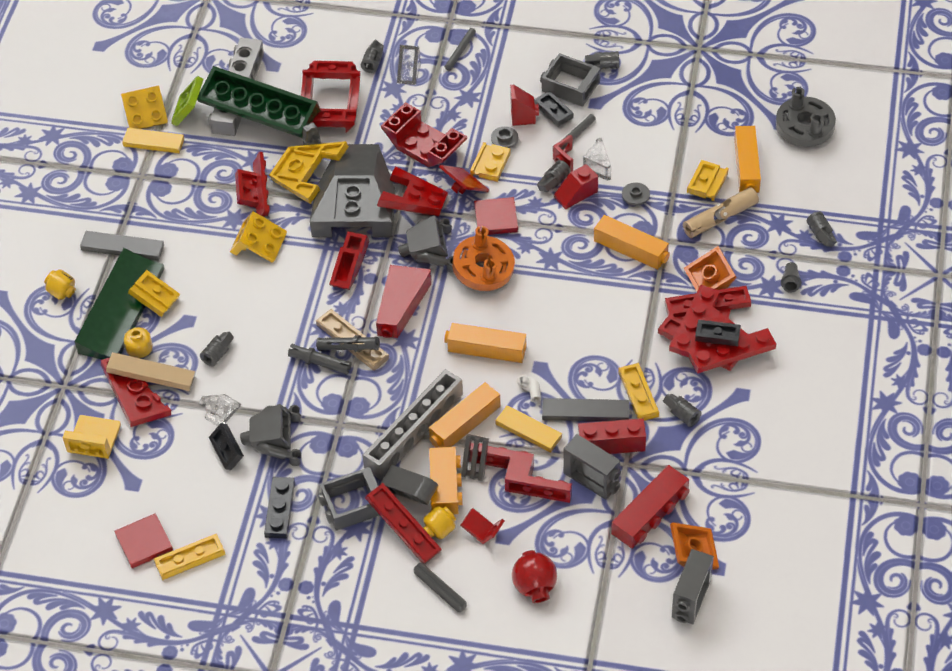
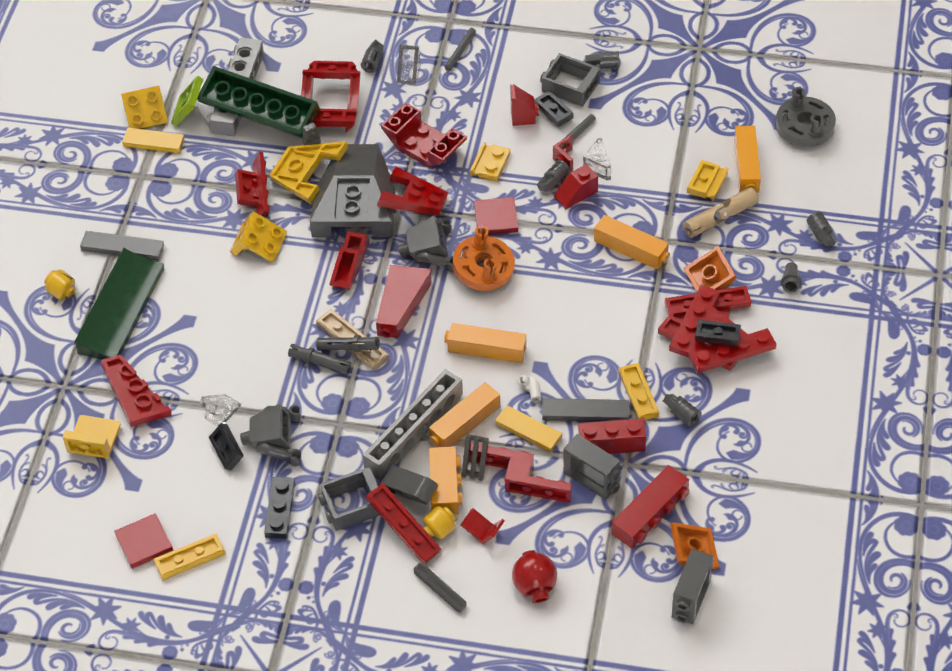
(138, 342): yellow head -> none
(150, 371): tan tile -> none
(153, 293): yellow plate -> none
(216, 348): dark grey hinge -> none
(463, 179): red piece -> none
(504, 137): dark grey piece -> none
(635, 194): dark grey piece -> none

